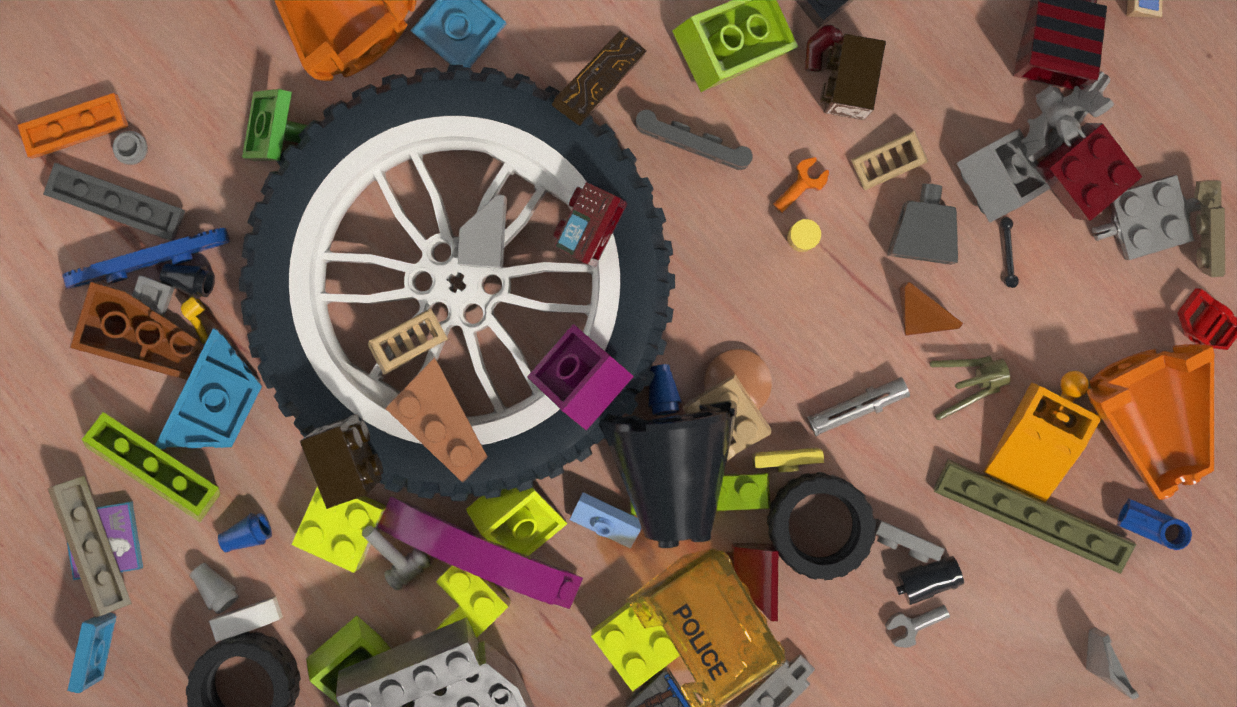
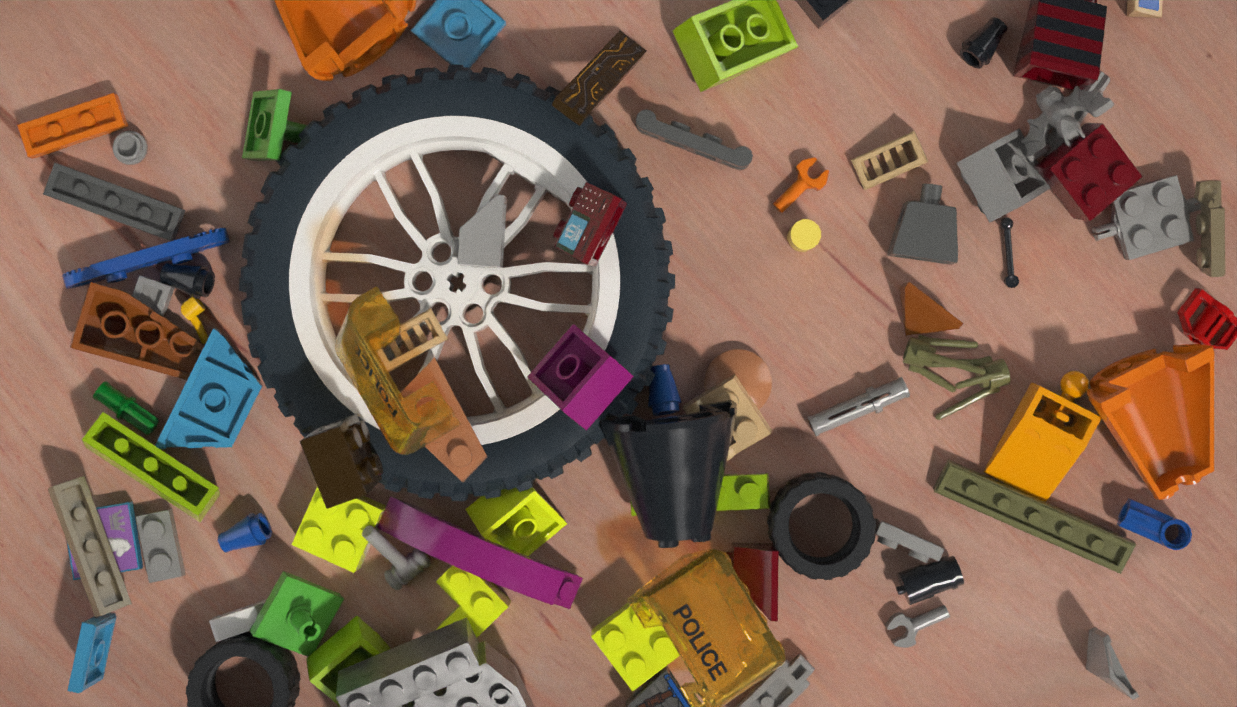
(126, 408): none -> green axle
(160, 545): none -> light grey plate
(214, 589): light grey cone -> none
(296, 614): none -> bright green tile
(365, 330): none -> clear yellow windscreen
(606, 520): light blue plate -> none
(787, 459): light yellow plate -> none
(818, 43): dark red arm -> none
(854, 76): dark brown brick -> none
(921, 354): none -> olive plant
(981, 46): none -> black cone

